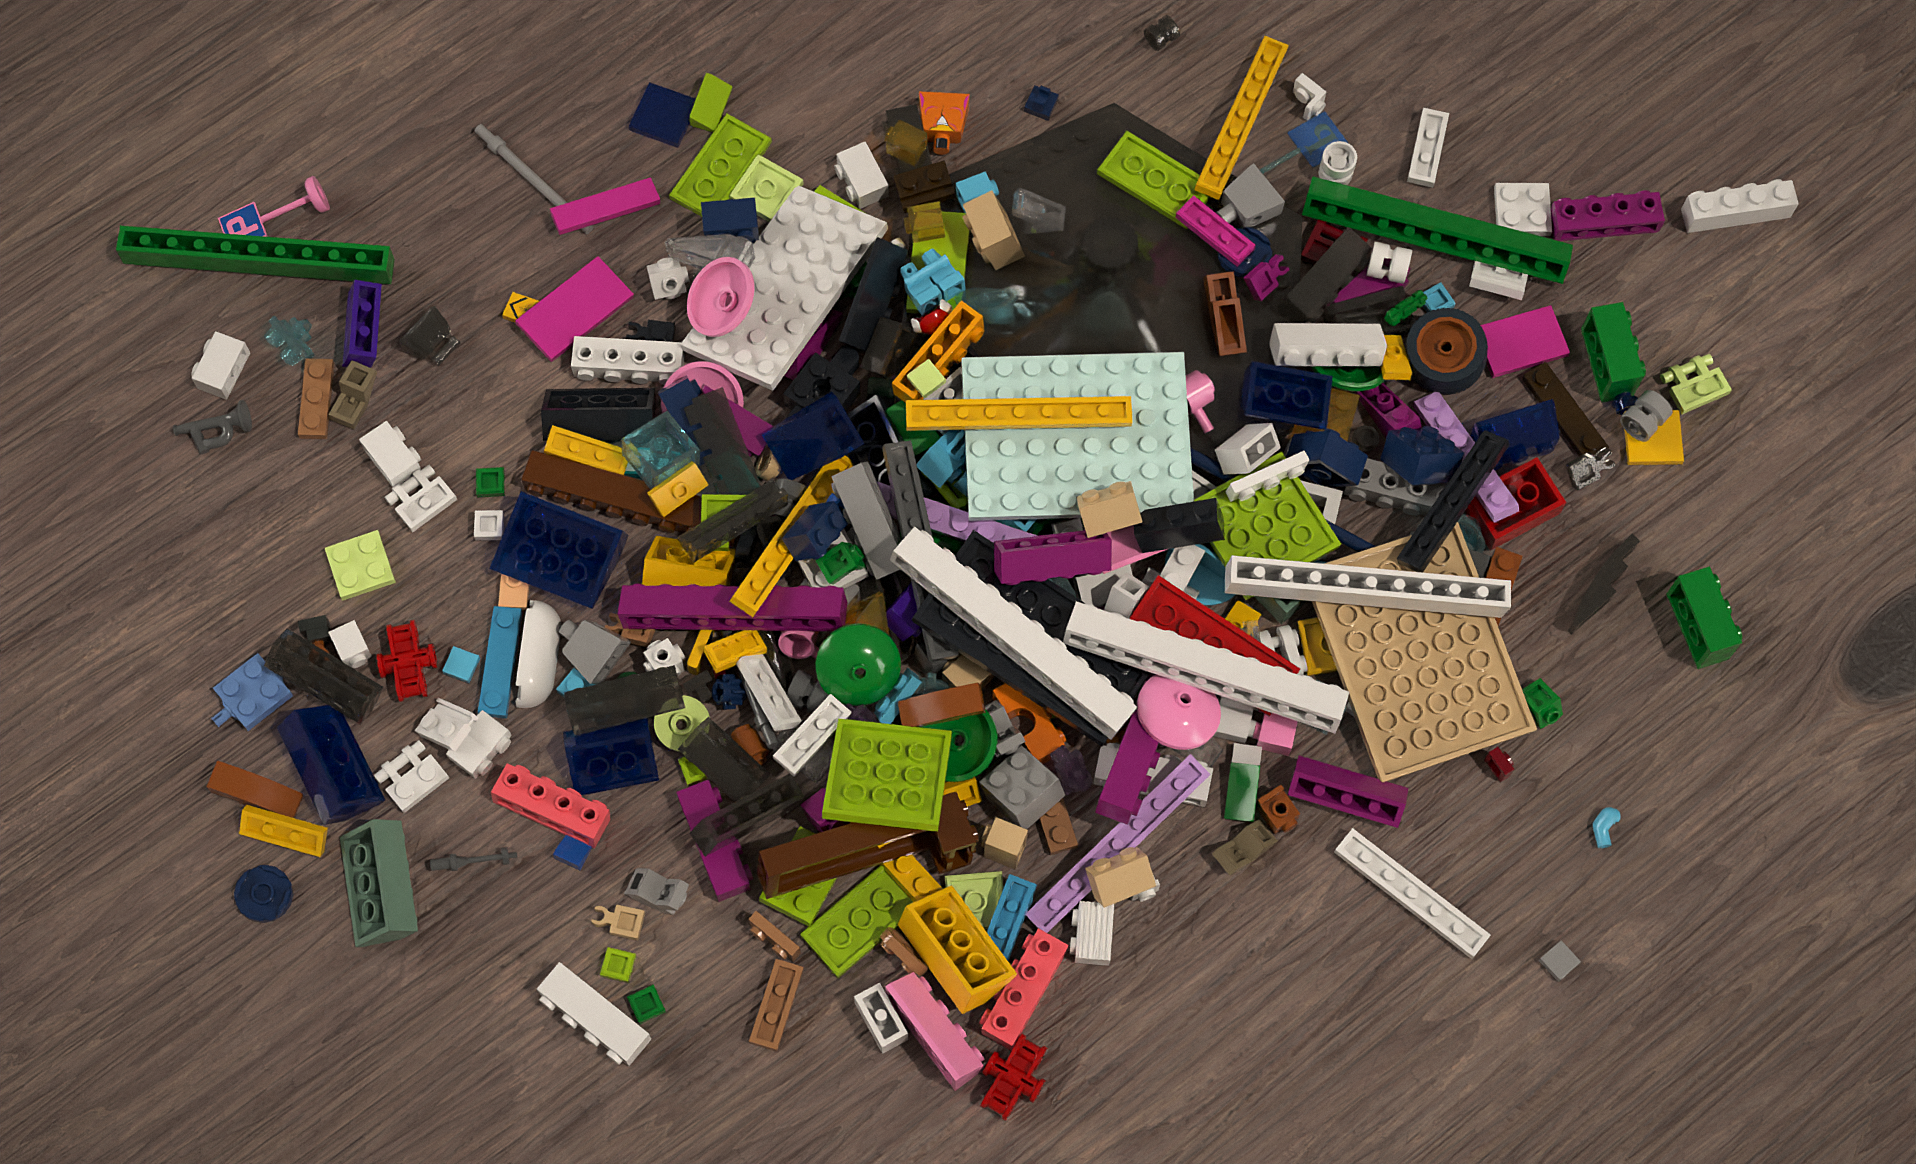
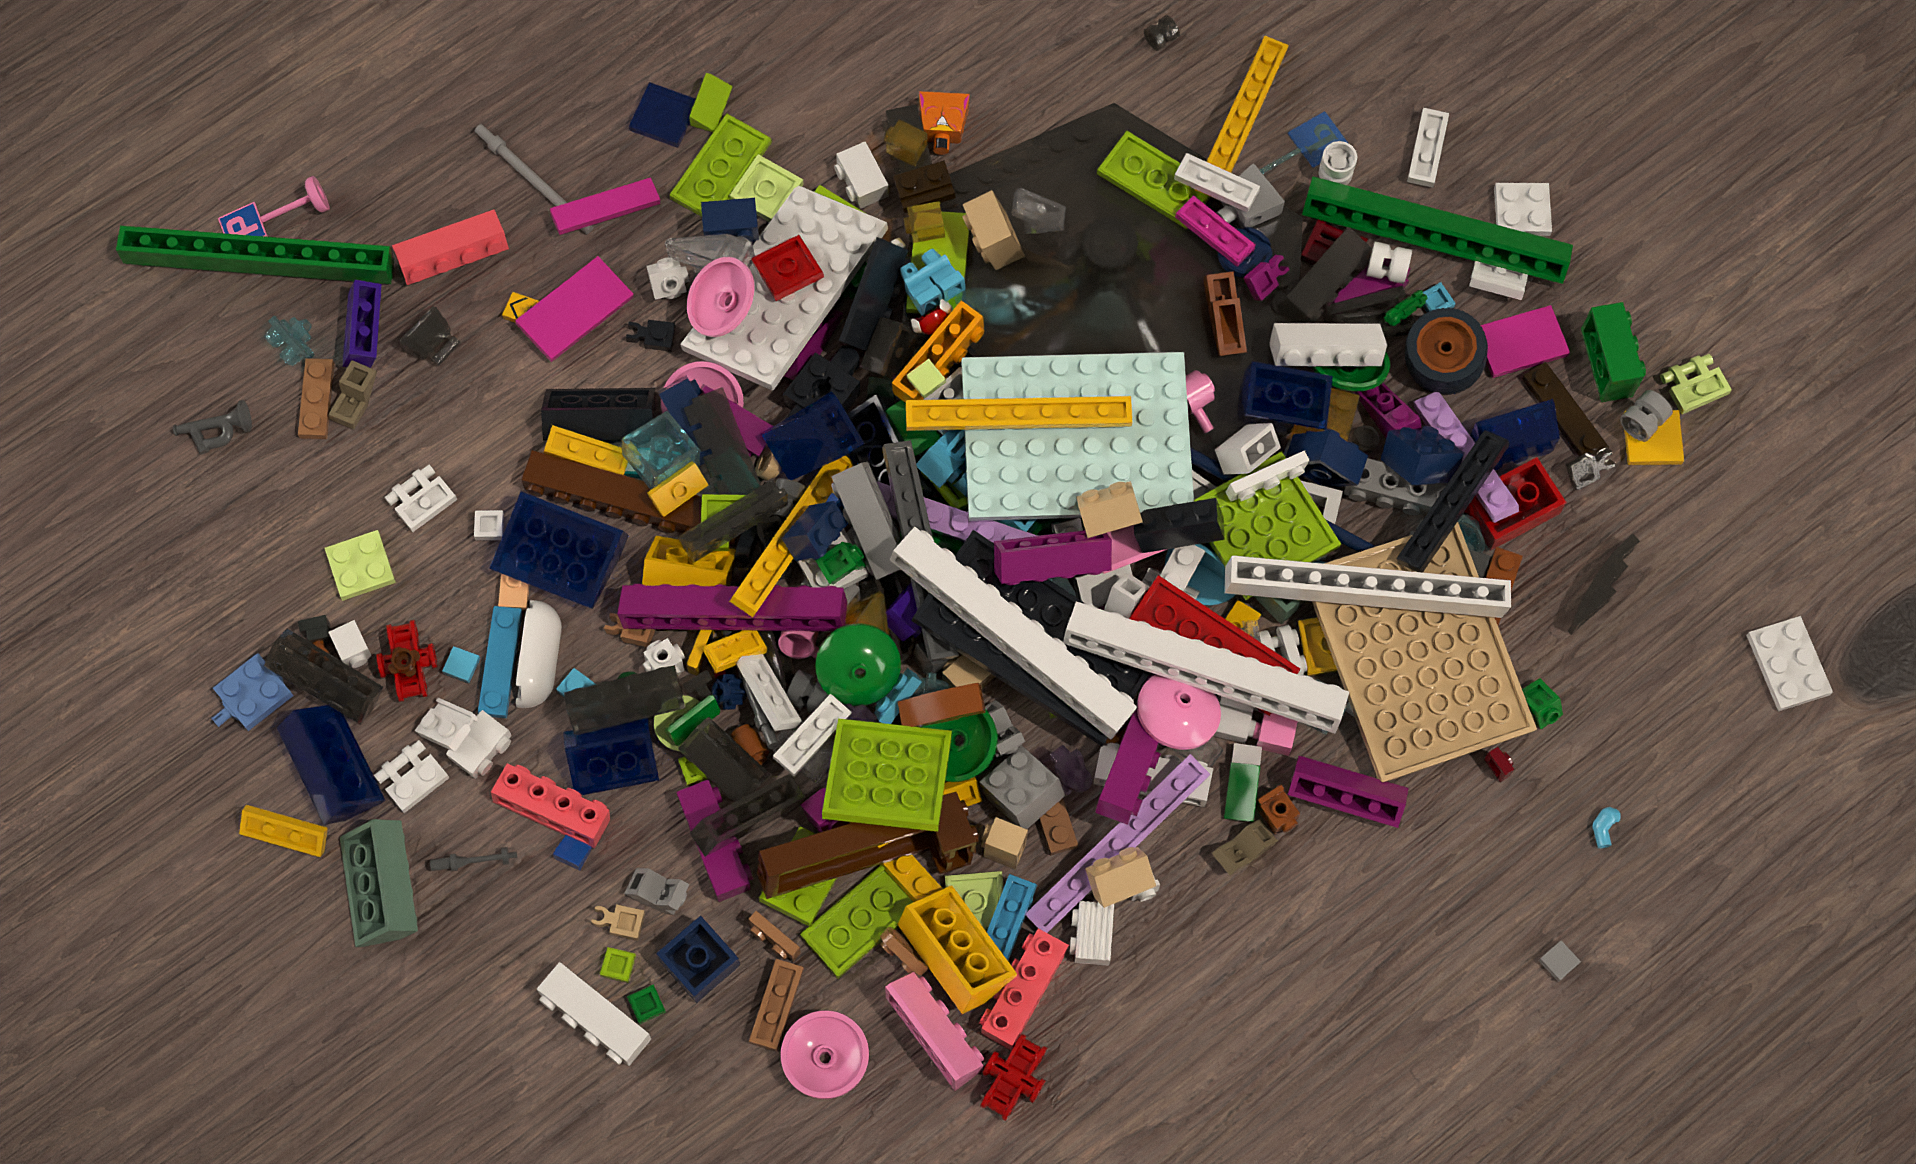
(220, 365): white brick -> none
(253, 790): dark orange slope -> none
(263, 893): dark blue tile -> none
(390, 454): white brick -> none
(398, 656): none -> reddish brown plate
(450, 247): none -> coral brick
(490, 482): green tile -> none
(592, 649): light grey torso -> none
(625, 359): white brick -> none
(685, 724): none -> green slope
(698, 959): none -> dark blue brick
(787, 267): none -> red tile
(824, 1034): none -> bright pink dish
(881, 1018): white brick -> none
(974, 187): medium azure brick -> none
(1041, 102): dark blue tile -> none
(1044, 737): orange arch -> none
(1217, 182): none -> white plate
(1310, 93): white bracket -> none
(1395, 361): yellow plate -> none
(1412, 893): white plate -> none
(1607, 216): magenta brick -> none
(1623, 402): plate -> none
(1704, 617): green brick -> none
(1739, 205): white brick -> none
(1789, 663): none -> white plate

